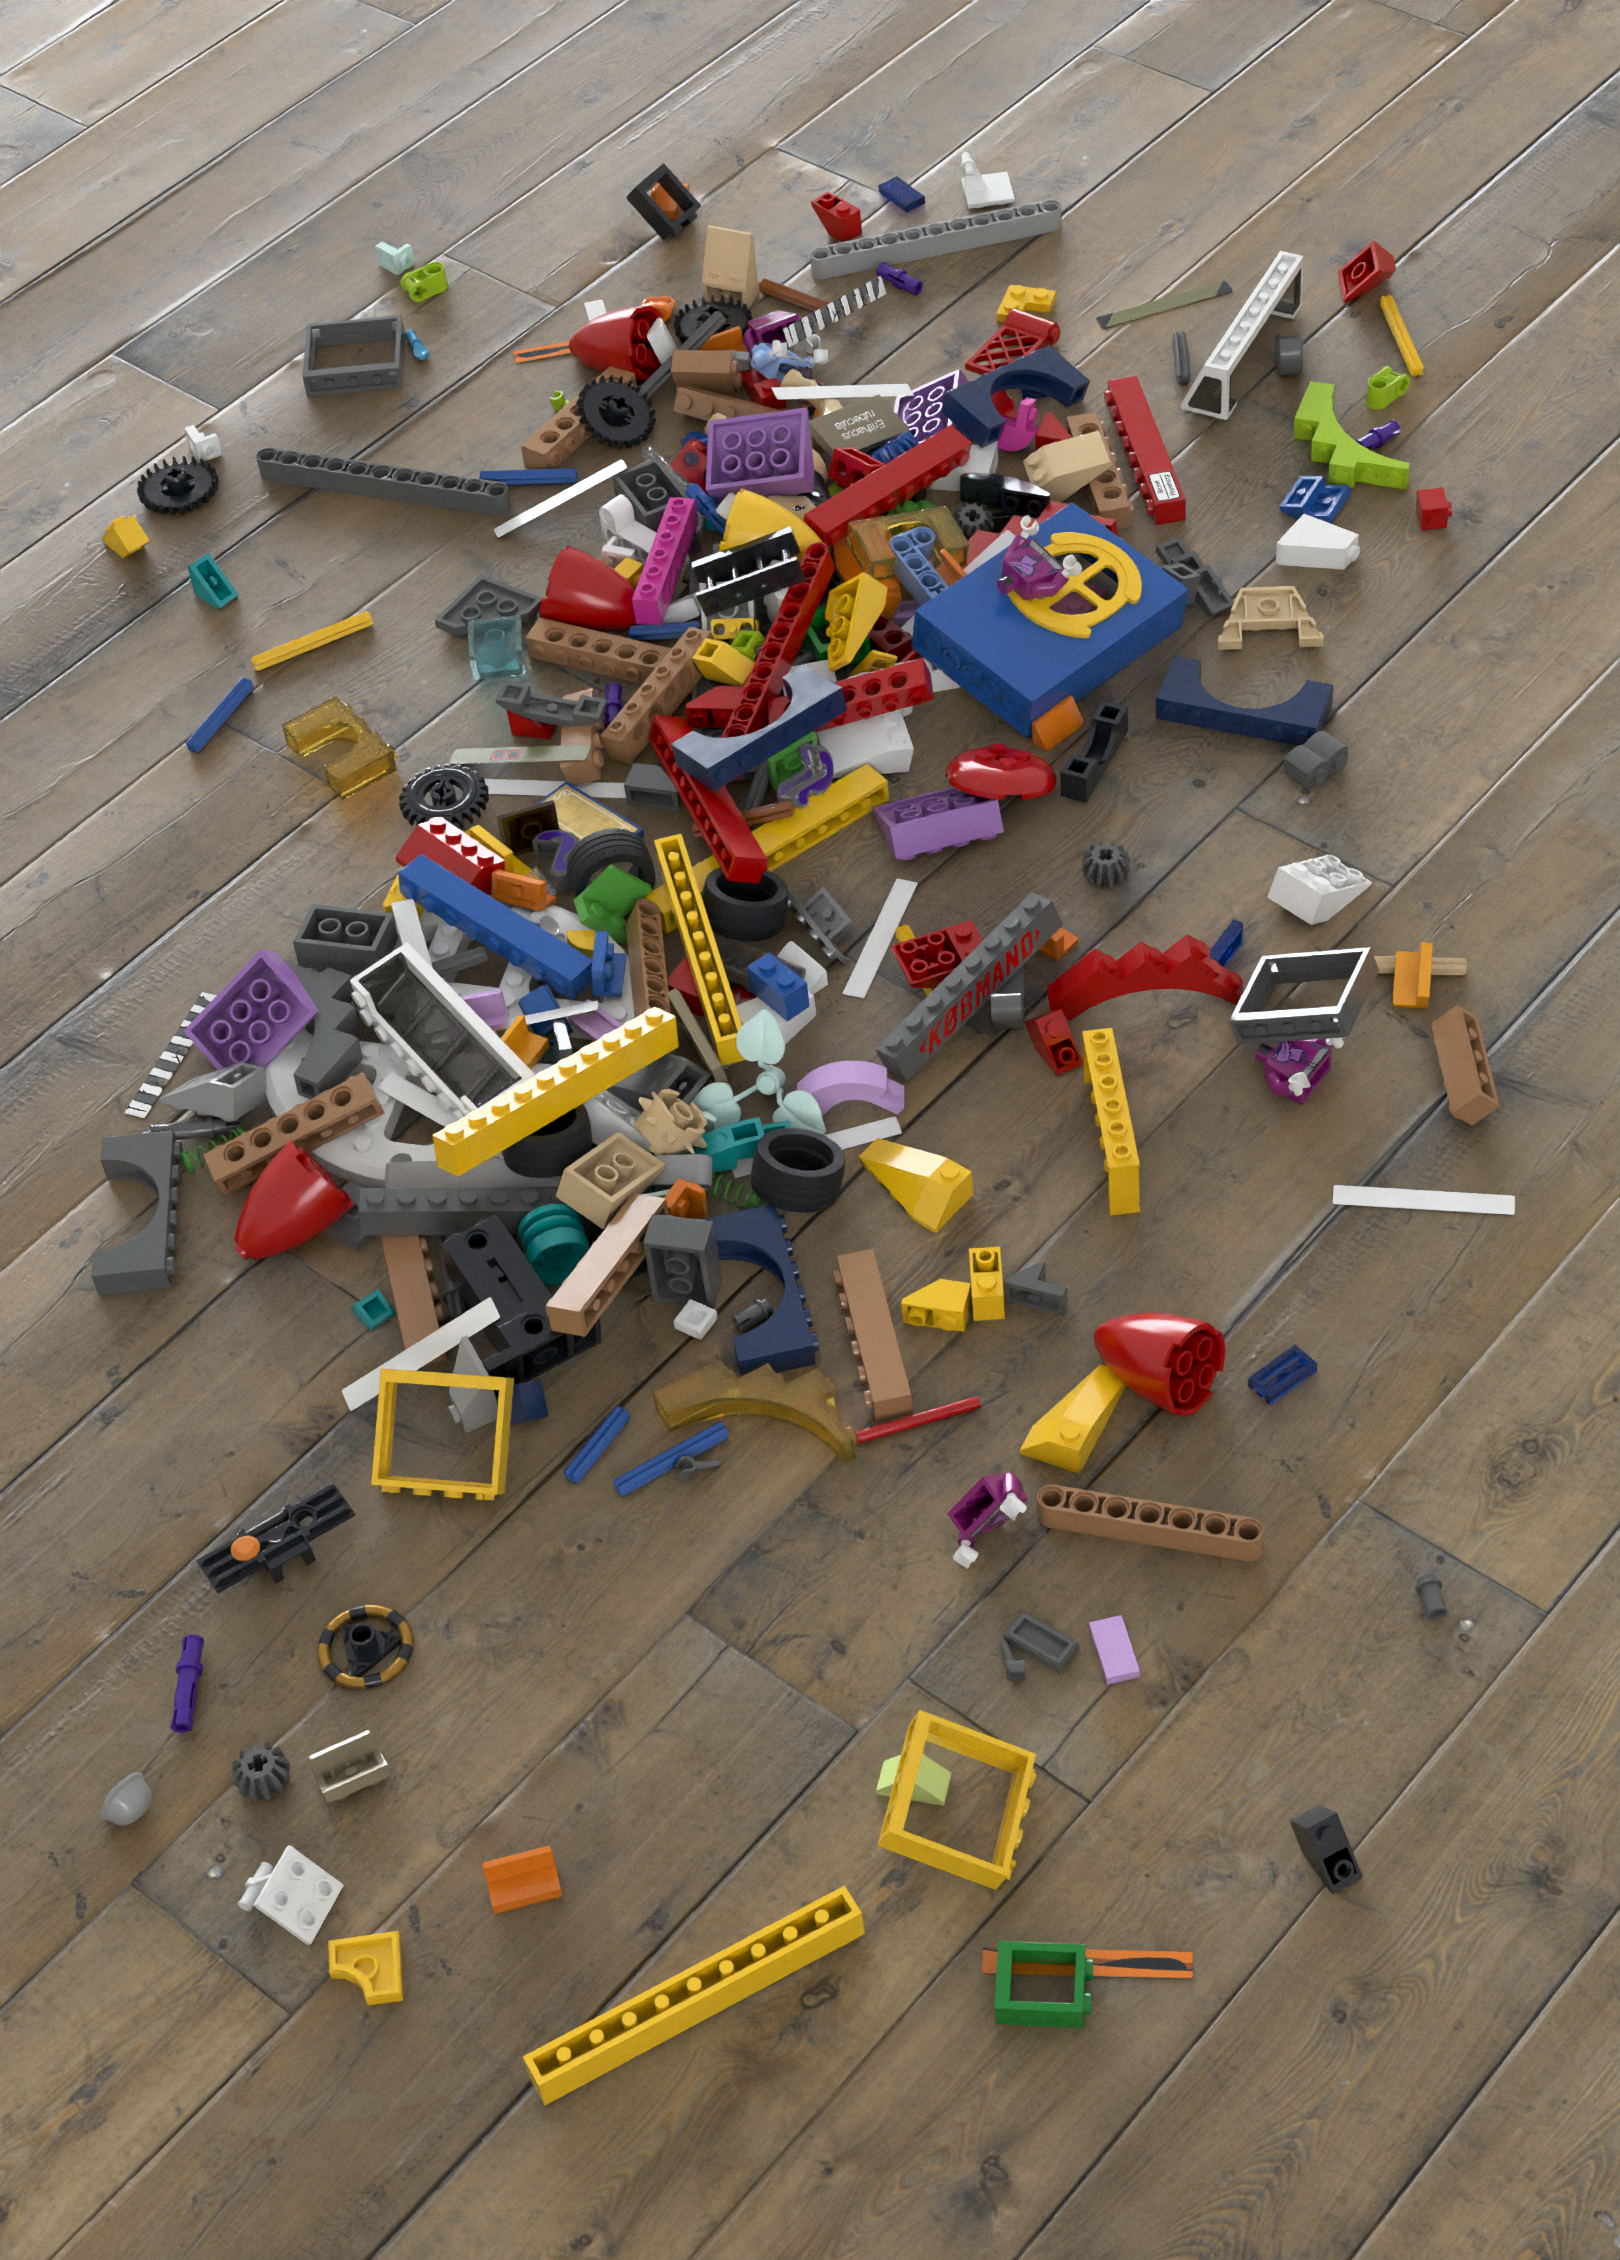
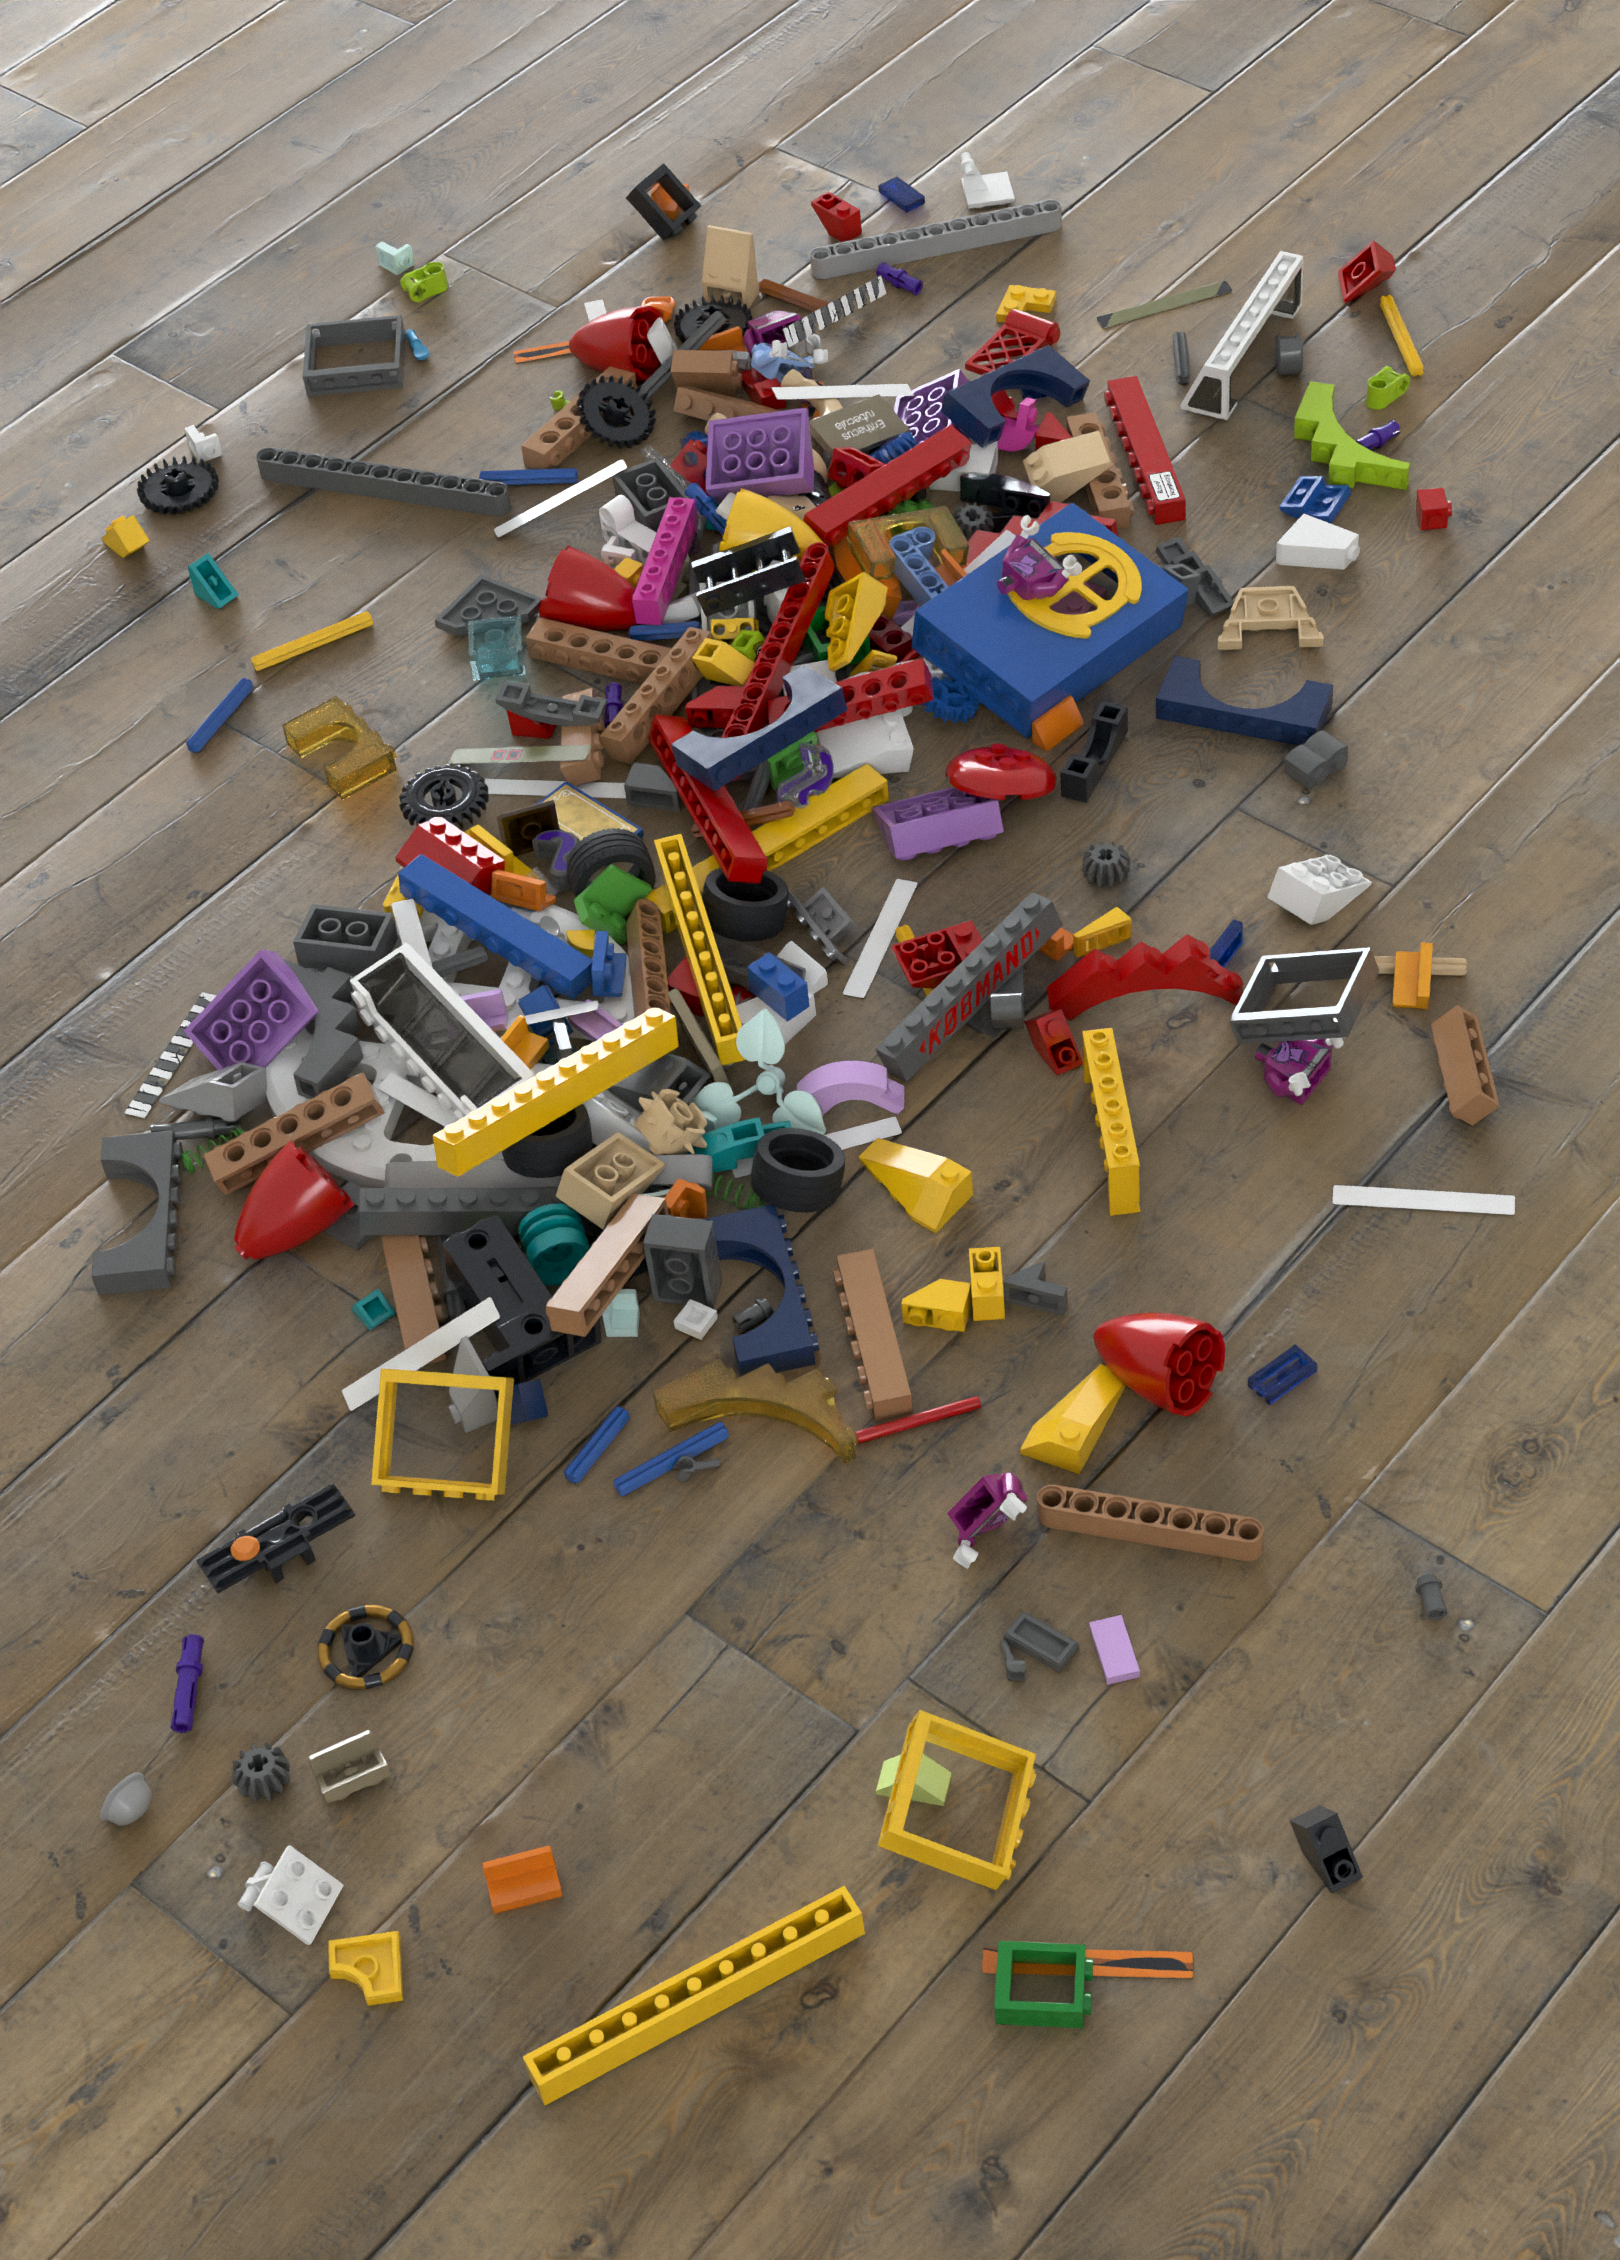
(622, 1315): none -> light aqua panel
(951, 701): none -> blue gear
(1104, 932): none -> yellow slope

